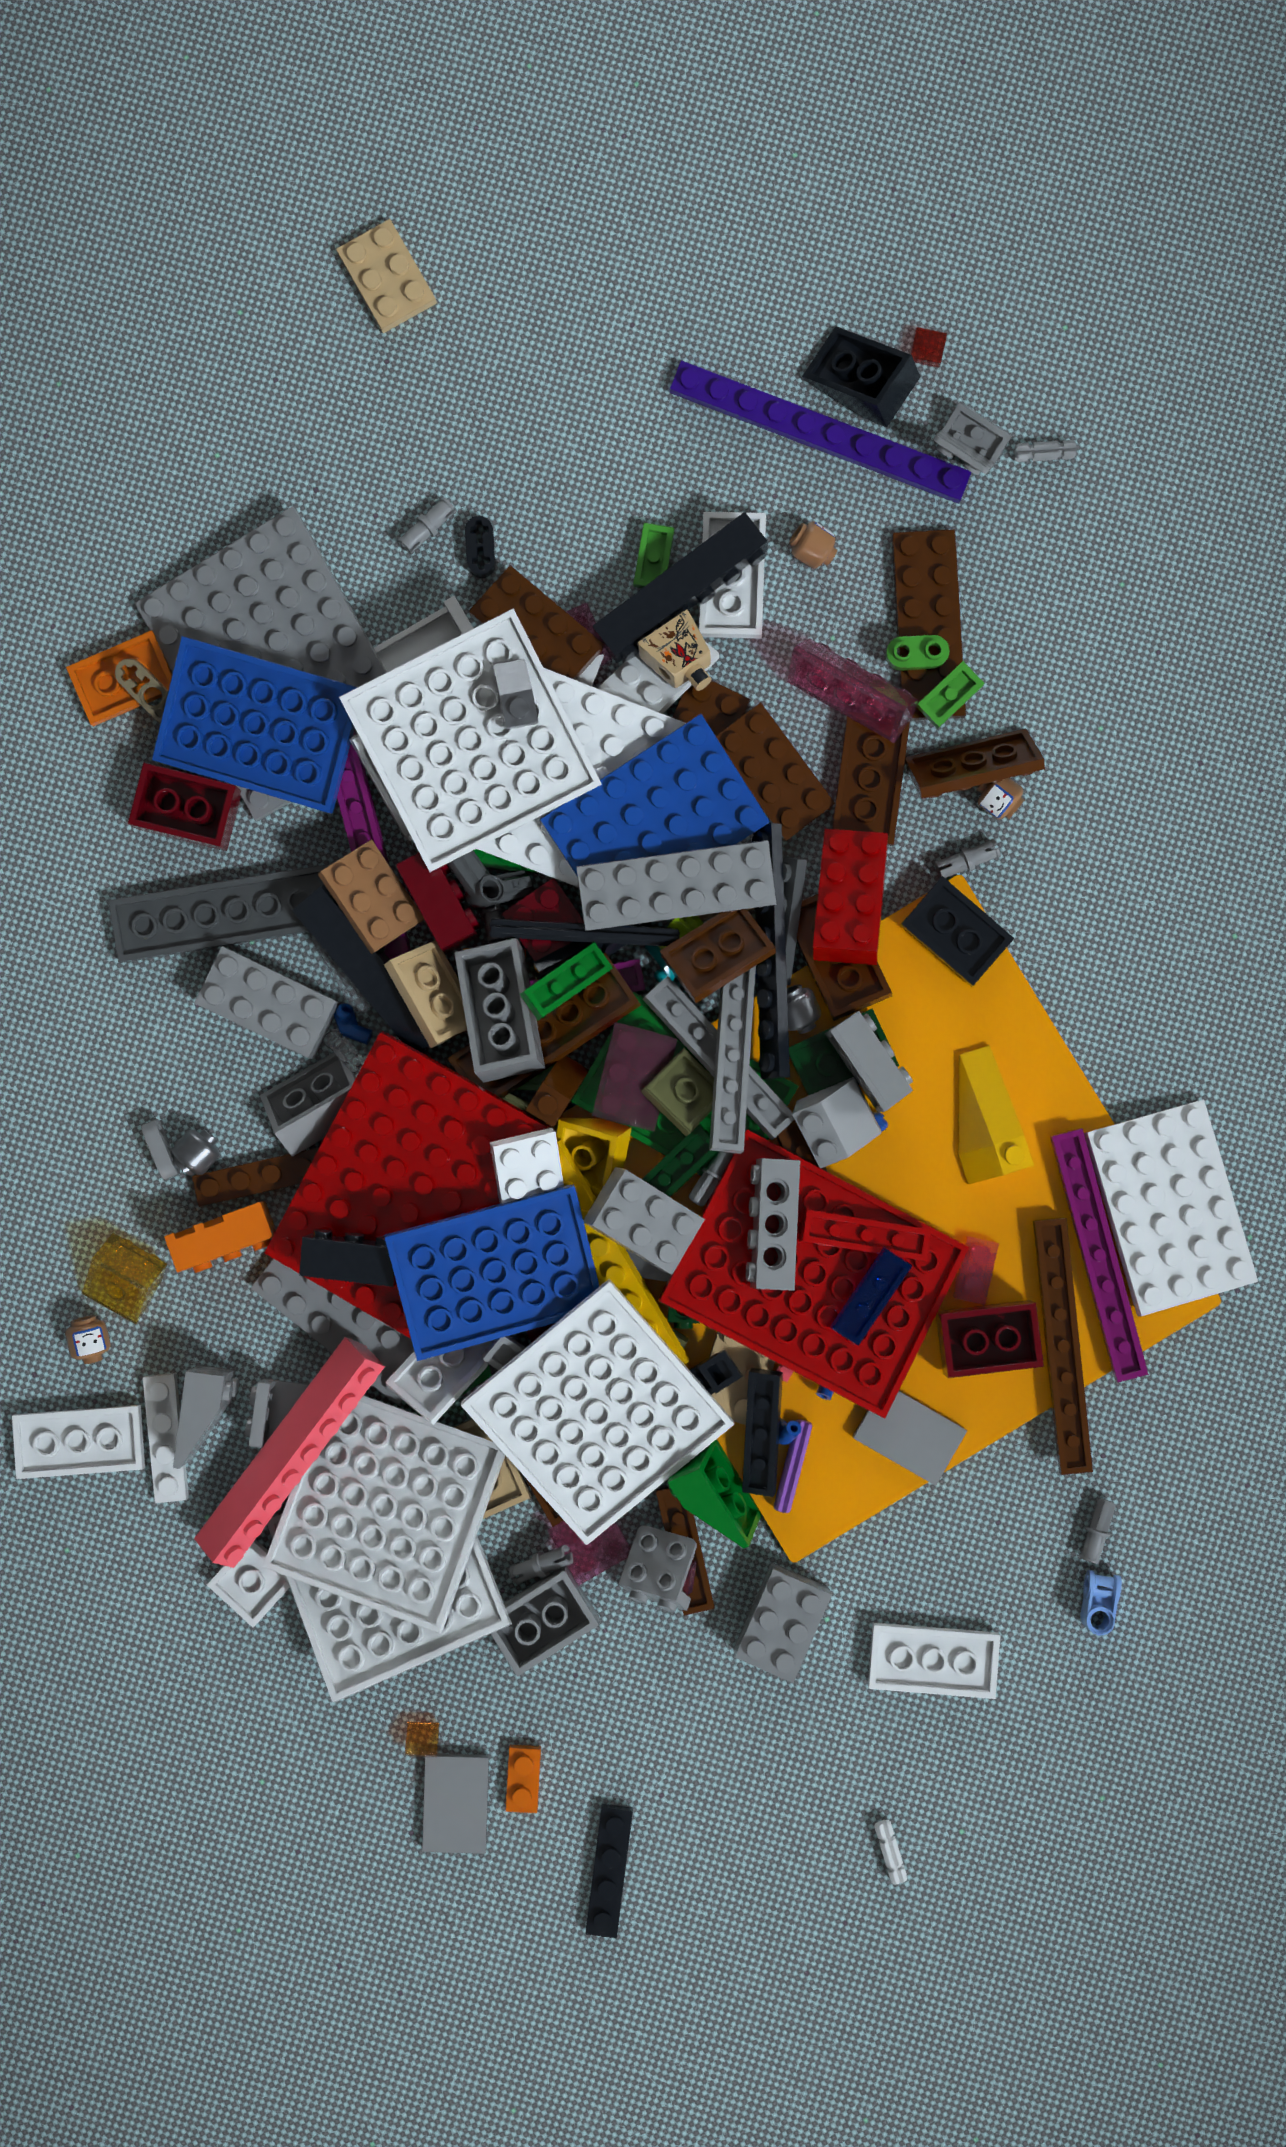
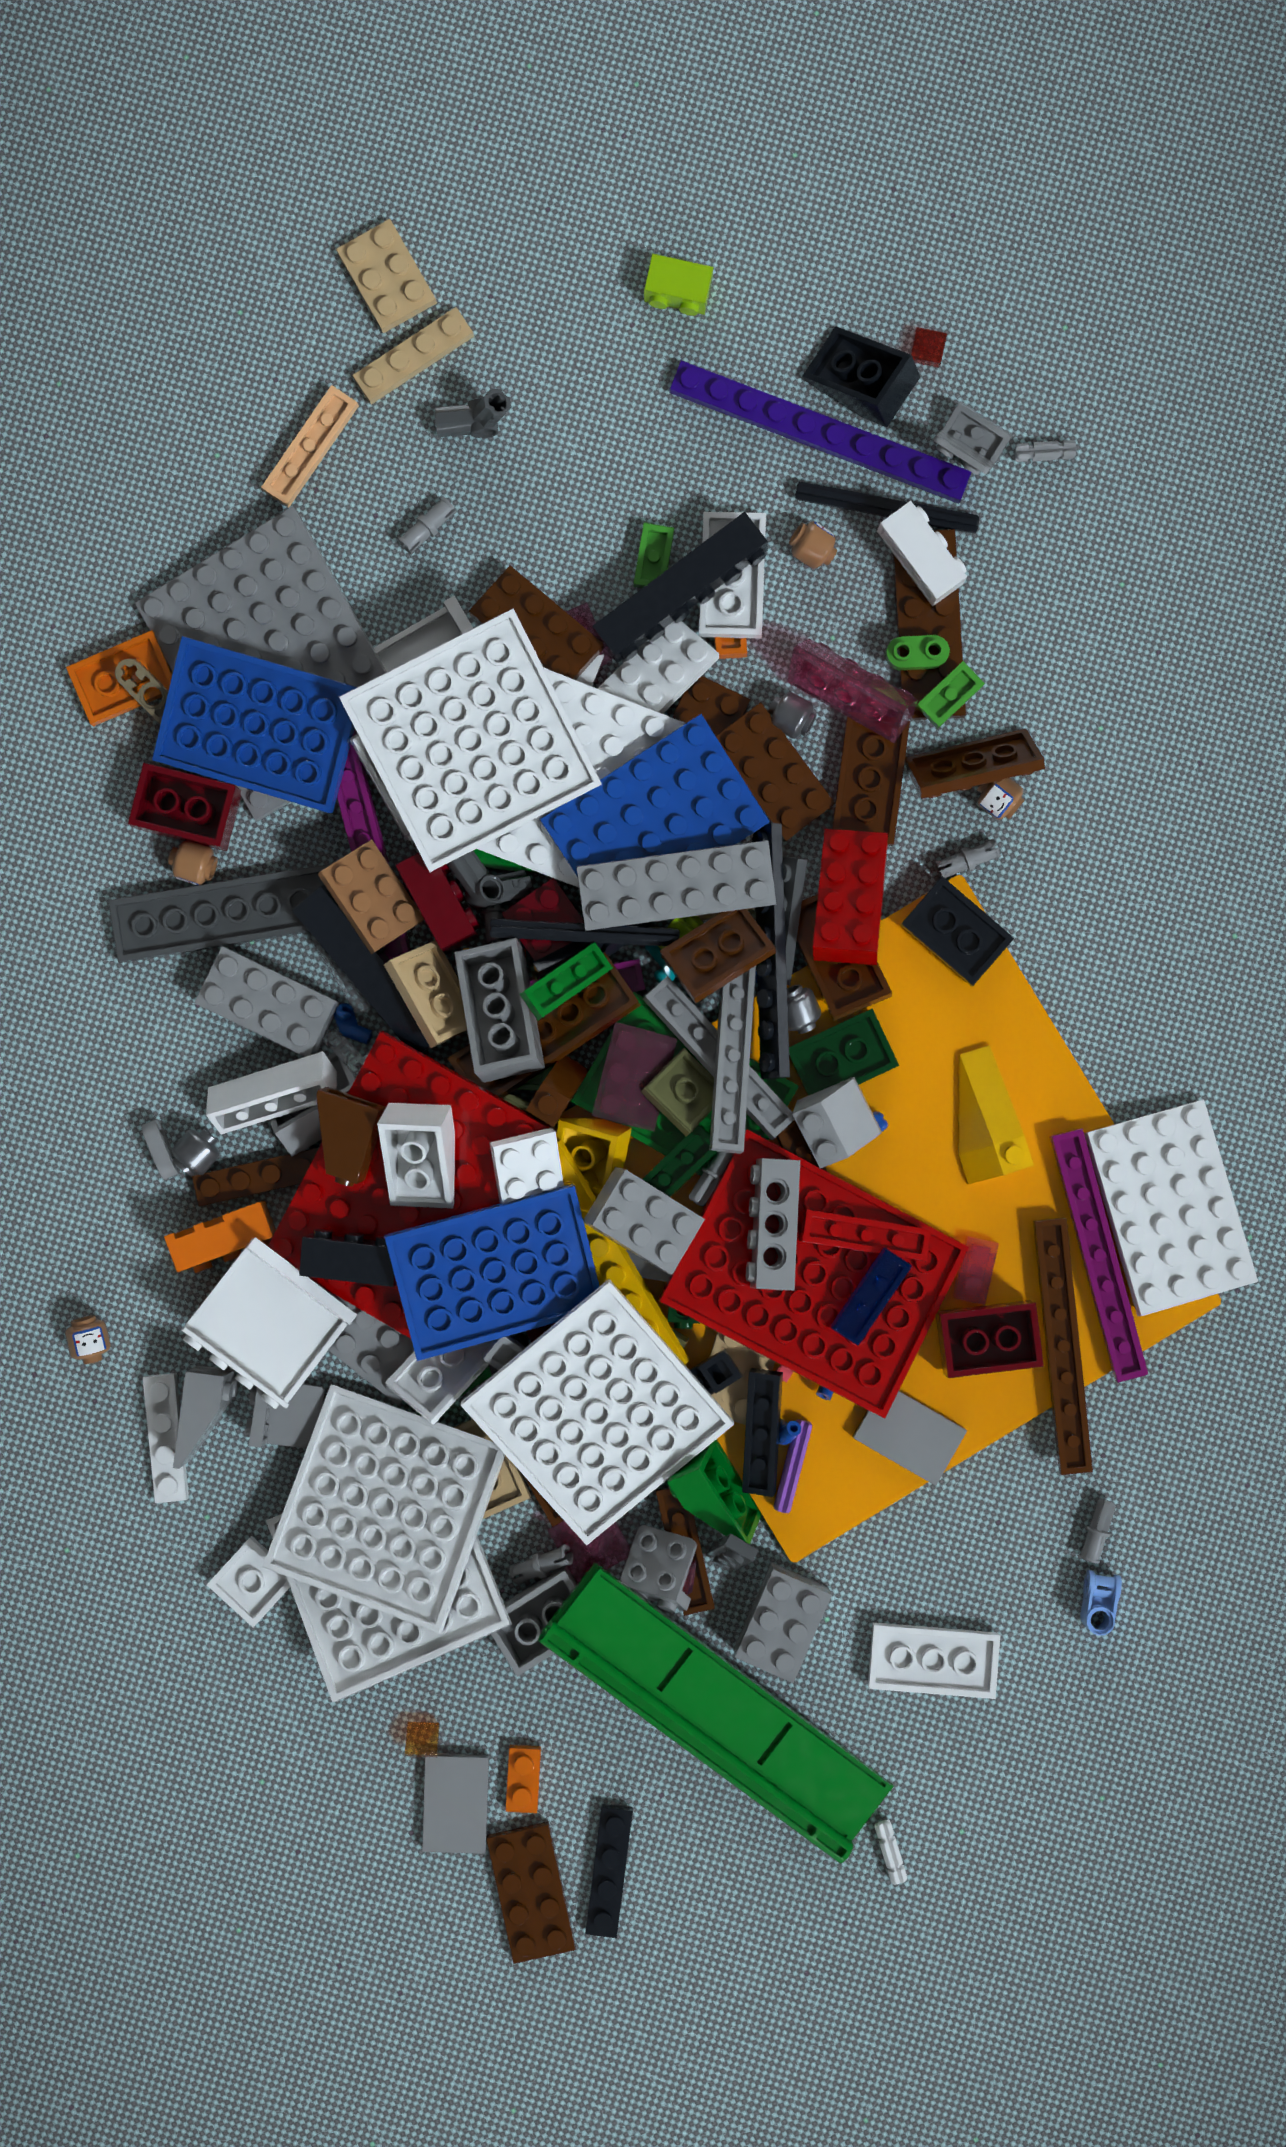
(78, 1441): white plate -> none
(123, 1277): clear yellow slope -> none
(193, 862): none -> medium nougat head
(267, 1323): none -> white panel
(269, 1093): none -> white brick
(289, 1453): coral brick -> none
(310, 446): none -> light nougat plate
(347, 1134): none -> reddish brown slope
(413, 355): none -> tan plate
(418, 1154): none -> white slope
(473, 546): black beam -> none
(477, 418): none -> dark grey piece
(515, 694): flat silver slope -> none
(531, 1892): none -> reddish brown plate
(678, 285): none -> lime brick
(678, 652): tan torso -> none
(715, 1712): none -> green piece
(731, 647): none -> orange plate
(731, 1552): none -> dark grey plate
(792, 715): none -> flat silver head
(870, 1061): light grey slope -> none
(882, 506): none -> black axle
(922, 552): none -> white brick

